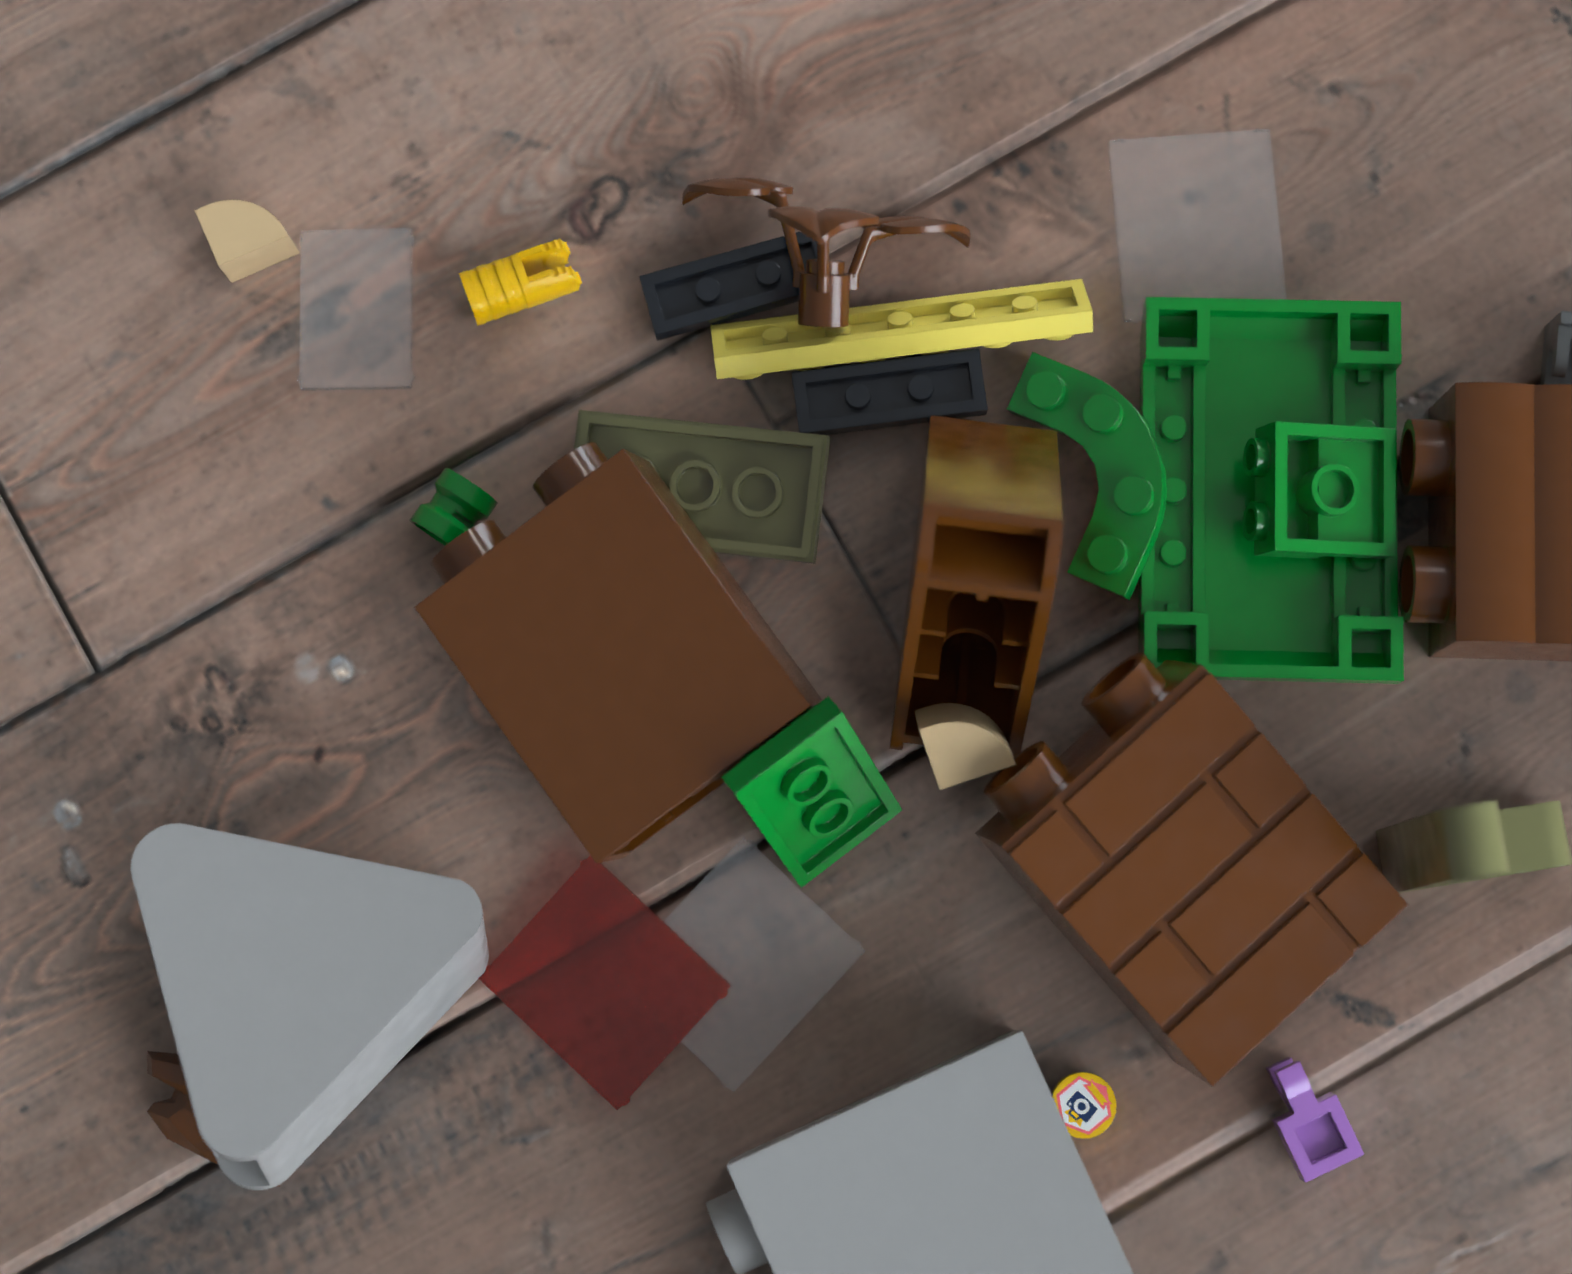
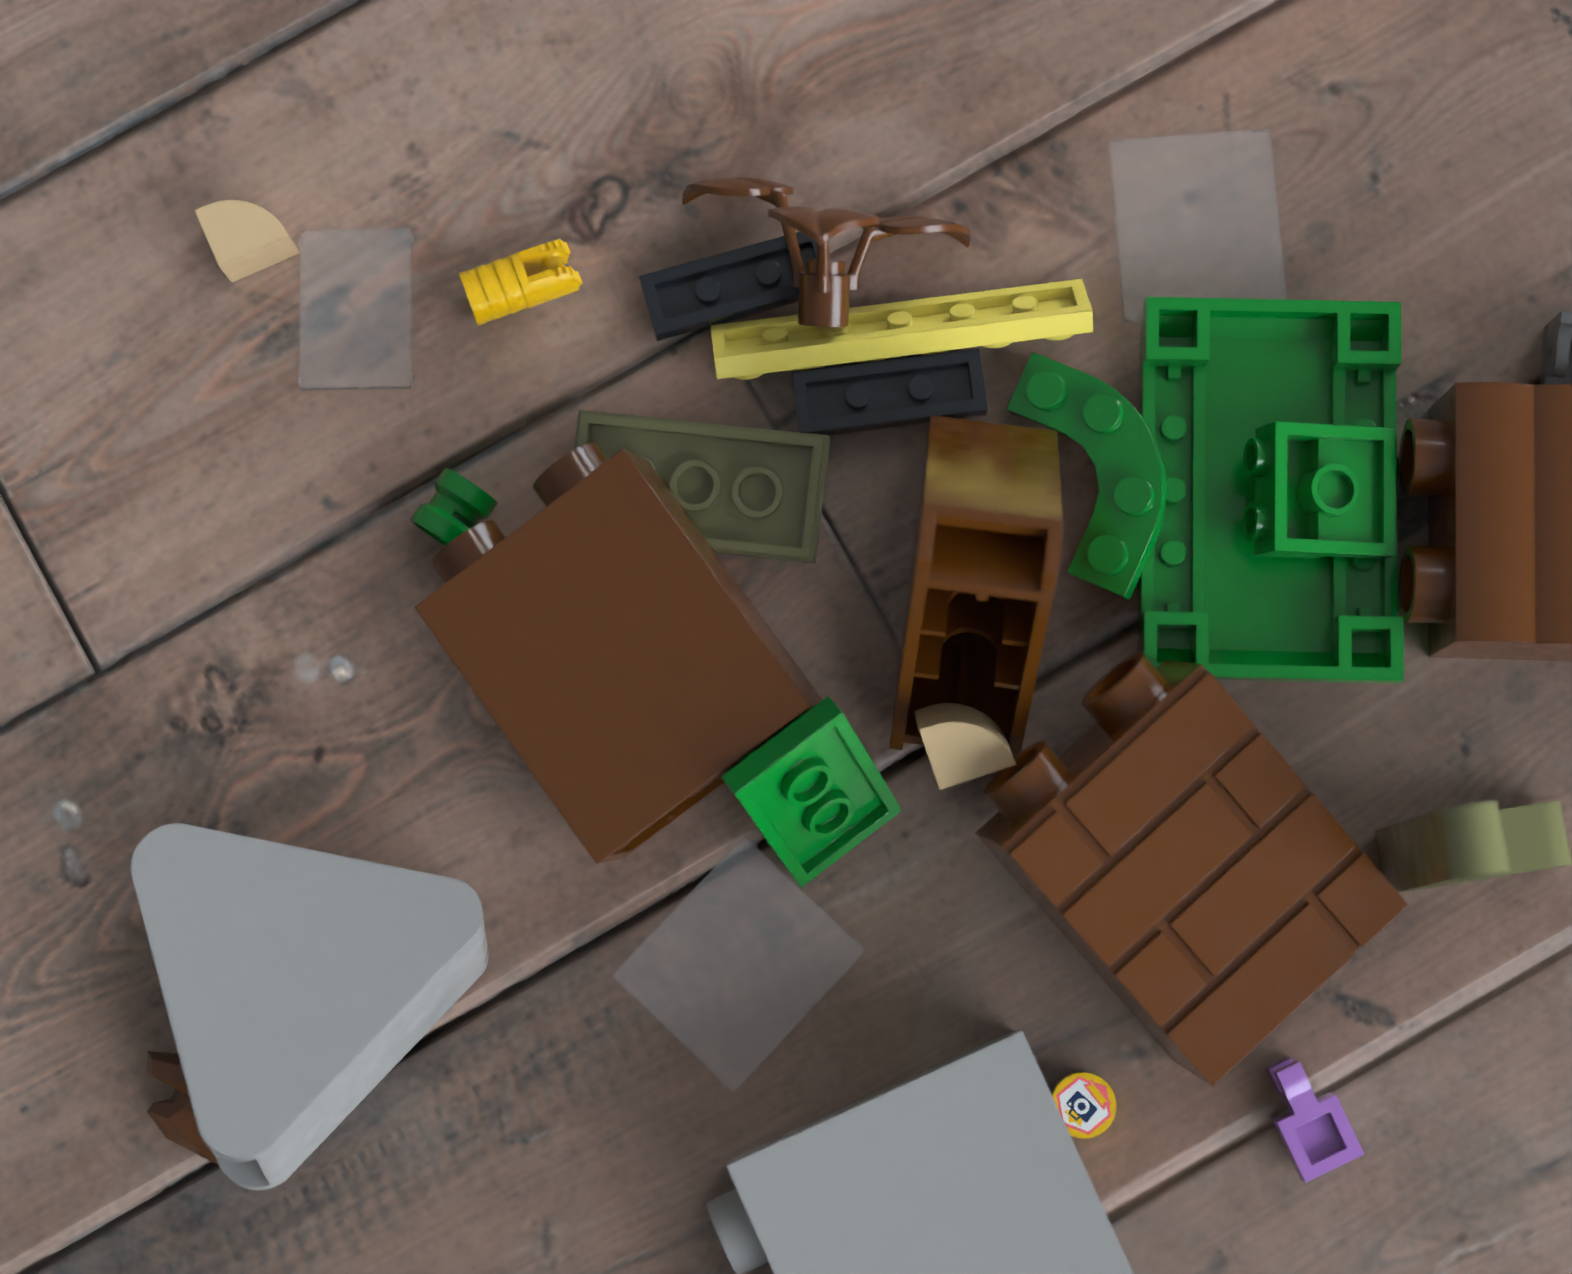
(605, 982): clear red piece -> none

